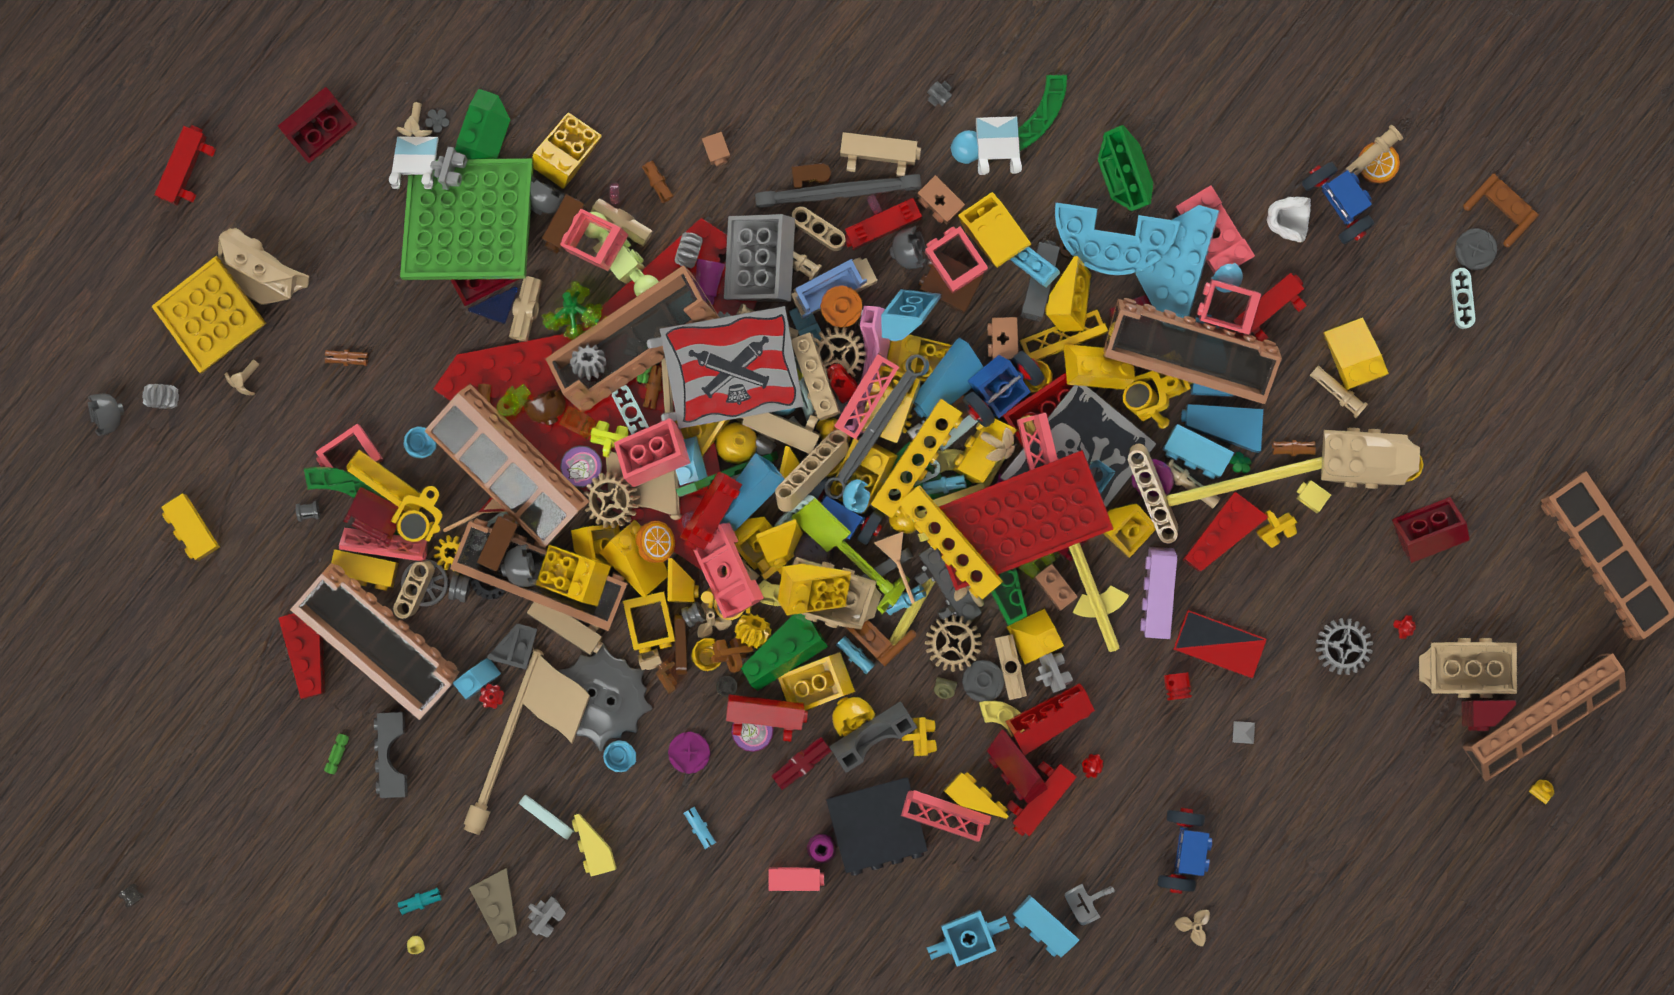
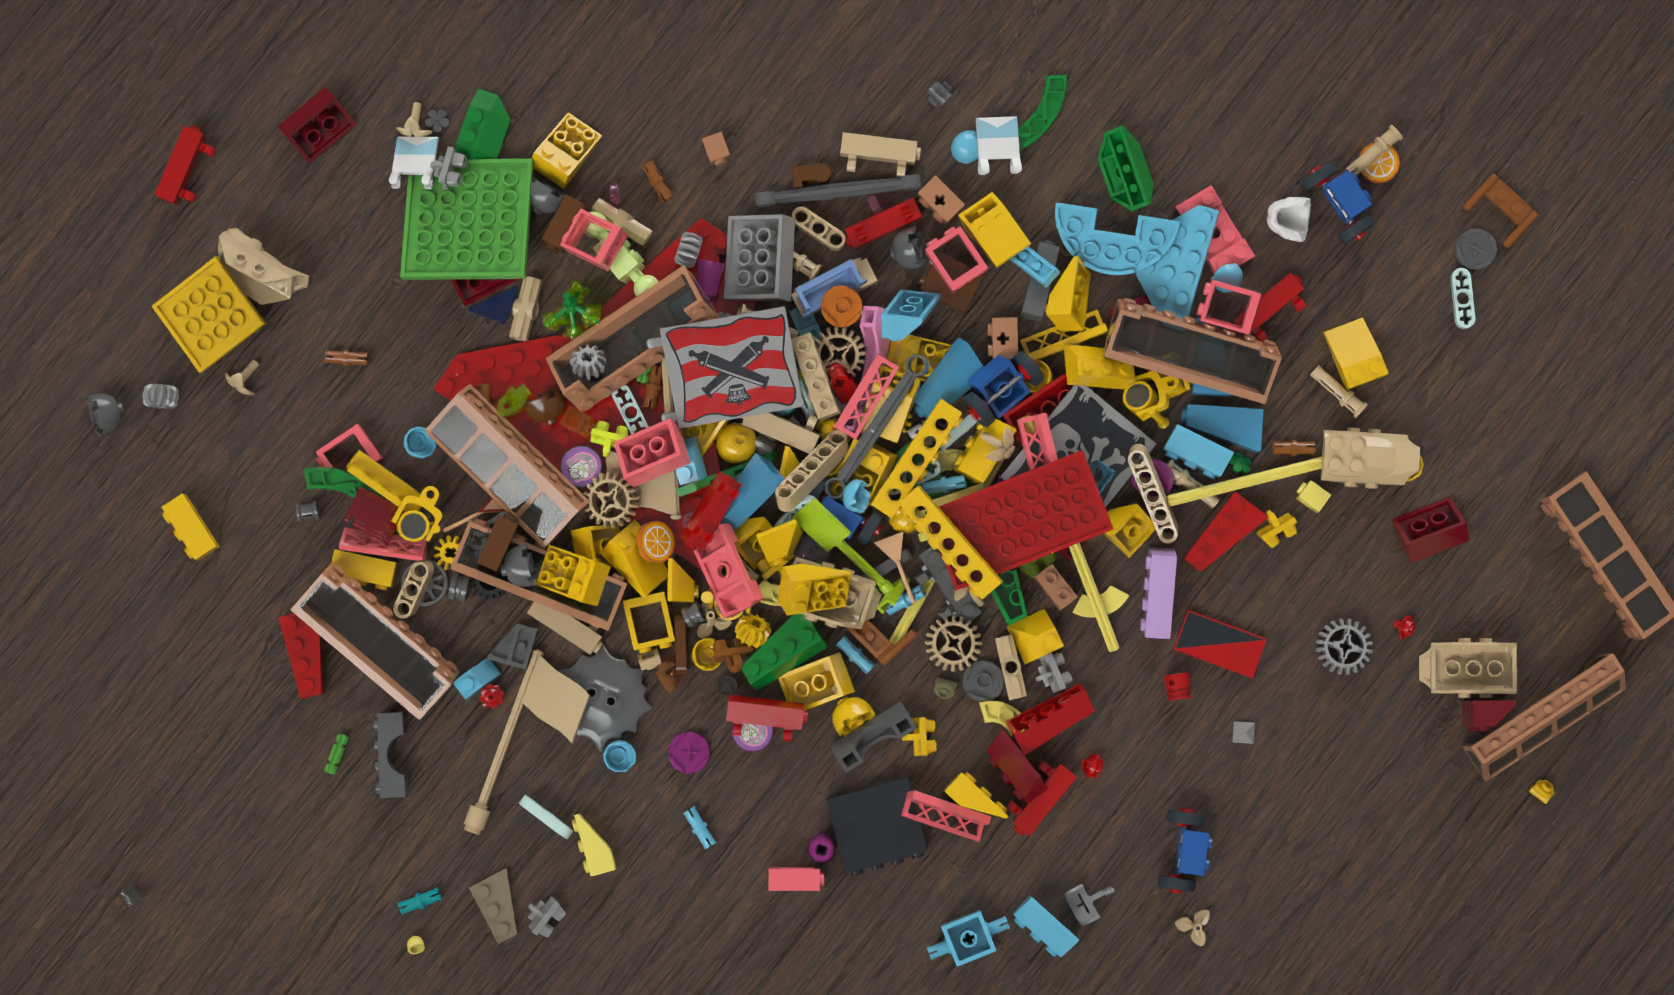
(801, 763): dark red piece -> none

